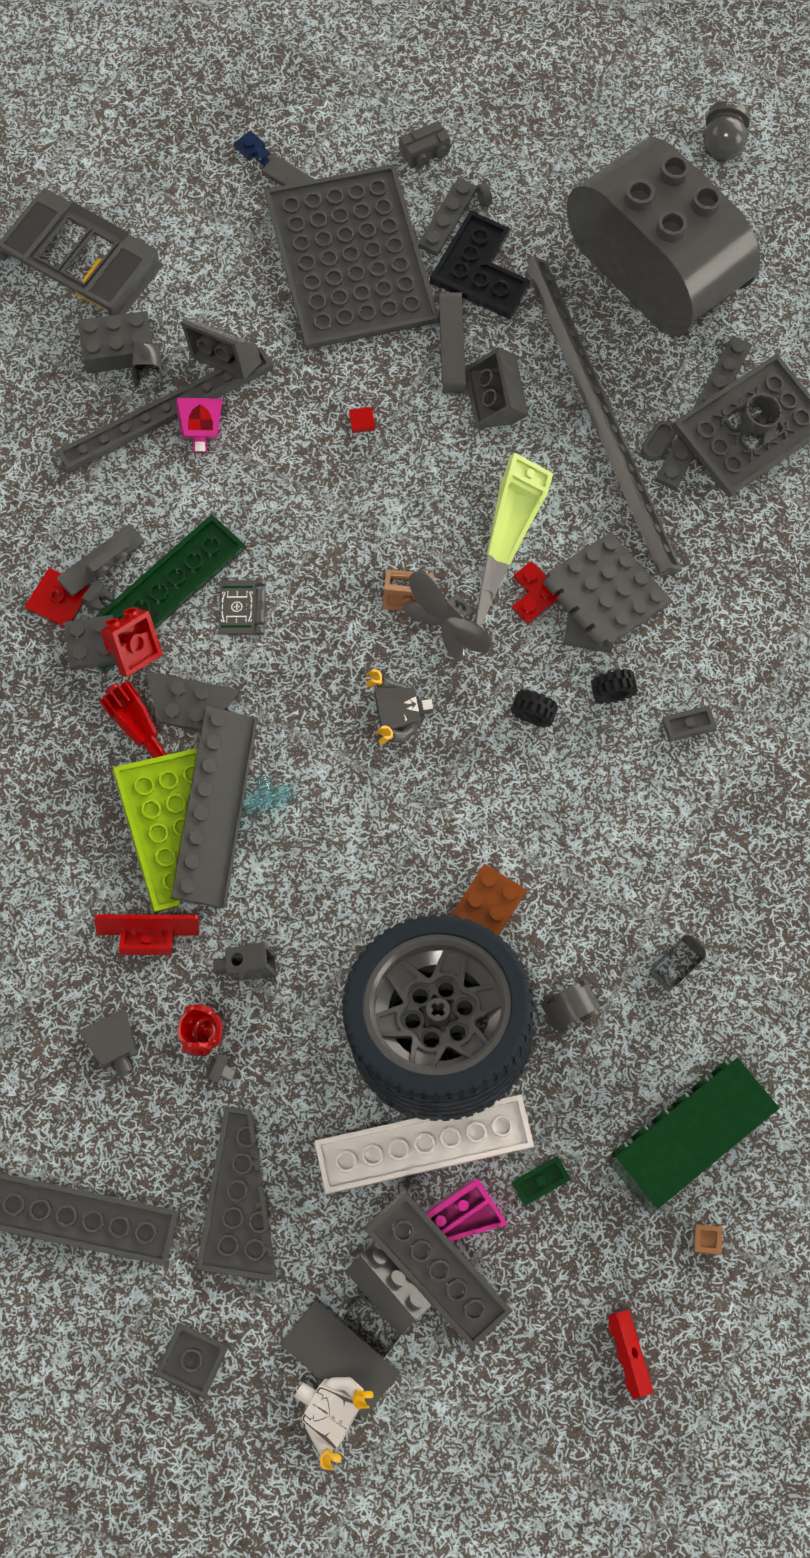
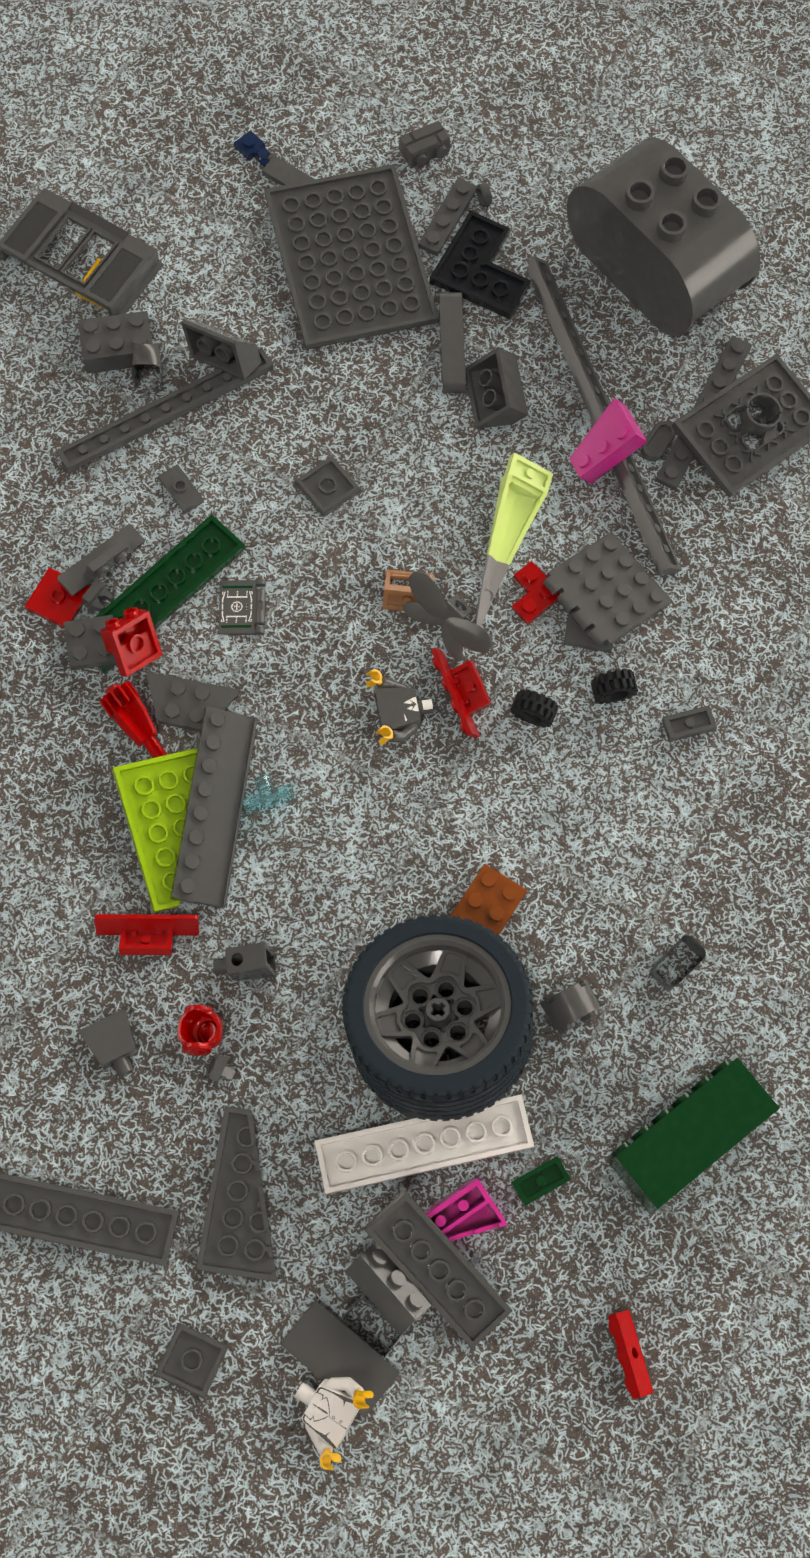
(181, 489): none -> dark grey plate
(198, 420): dark pink torso -> none
(327, 486): none -> dark grey tile
(362, 420): red tile -> none
(465, 689): none -> red bracket
(607, 442): none -> dark pink wedge
(707, 1239): medium nougat plate -> none
(726, 130): dark grey tile -> none

